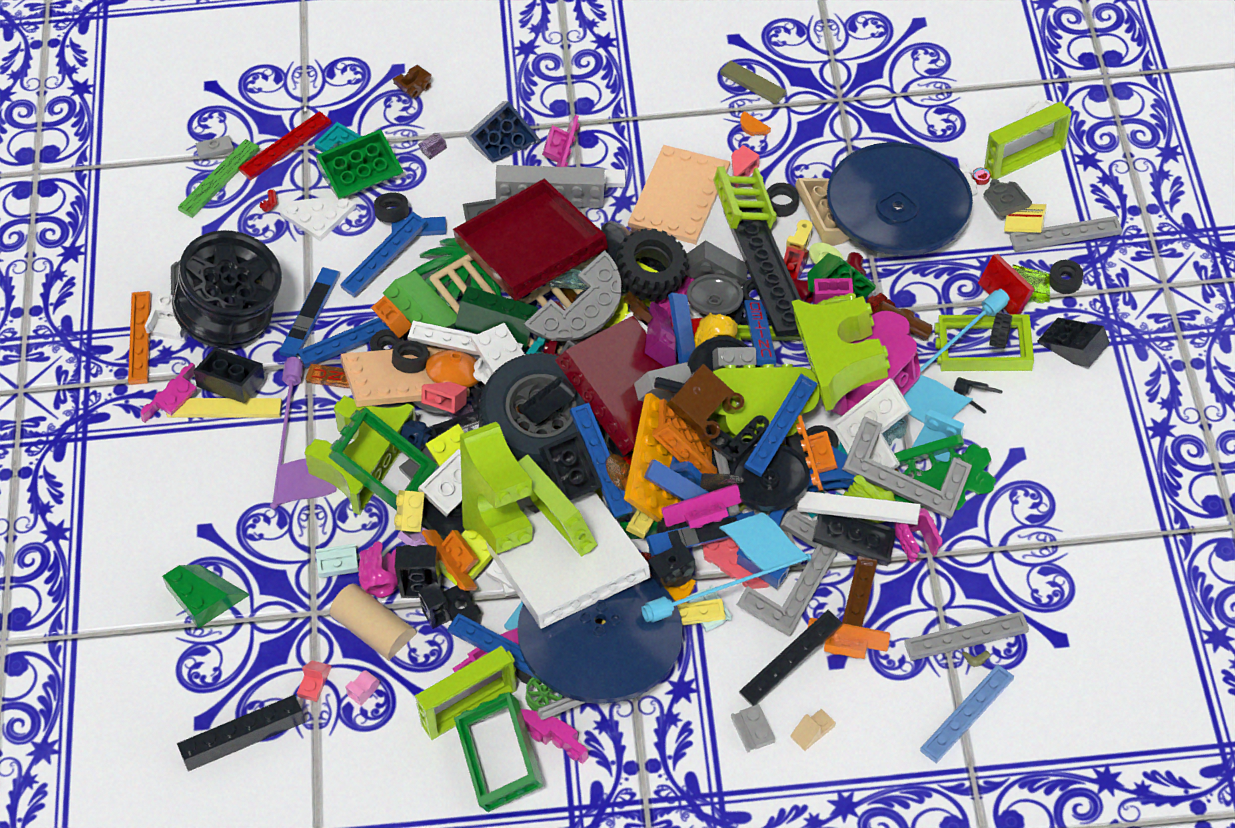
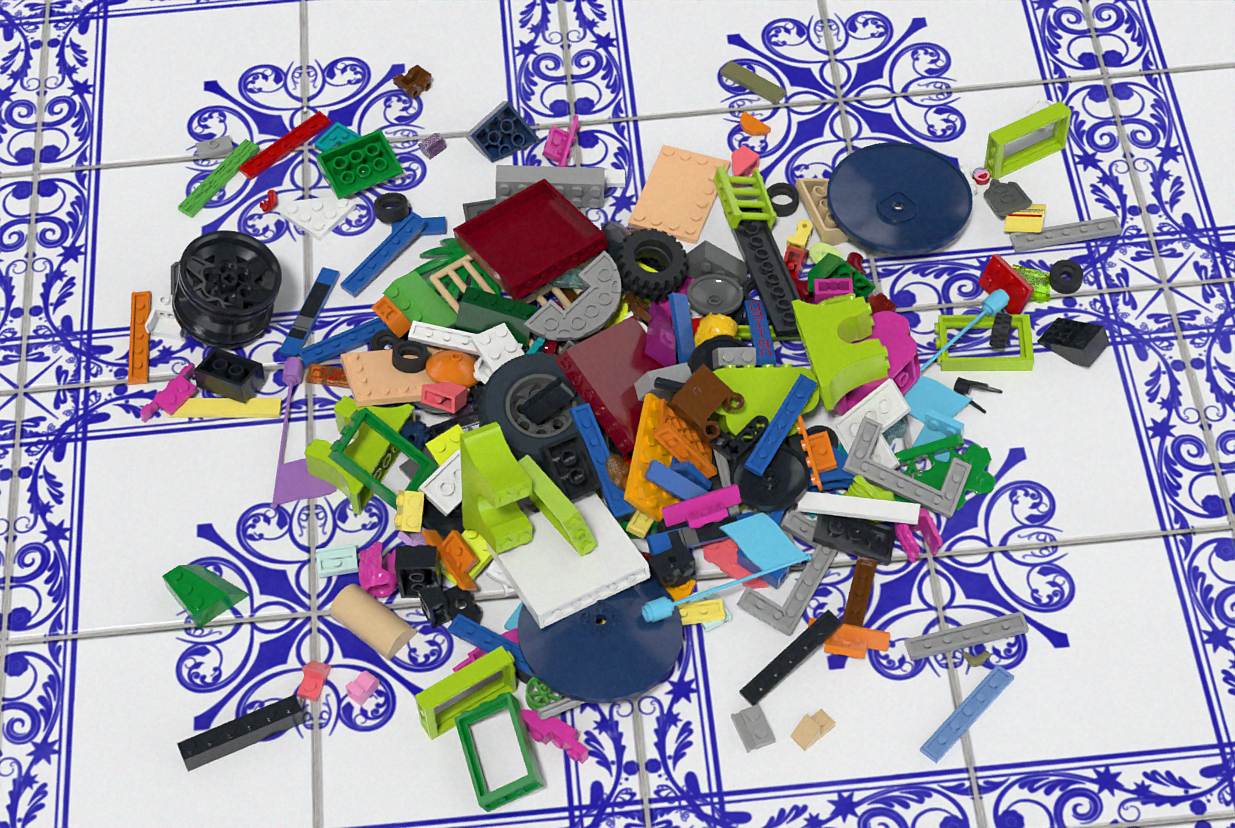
(713, 482): clear smoke slope -> none
(917, 326): reddish brown piece -> none

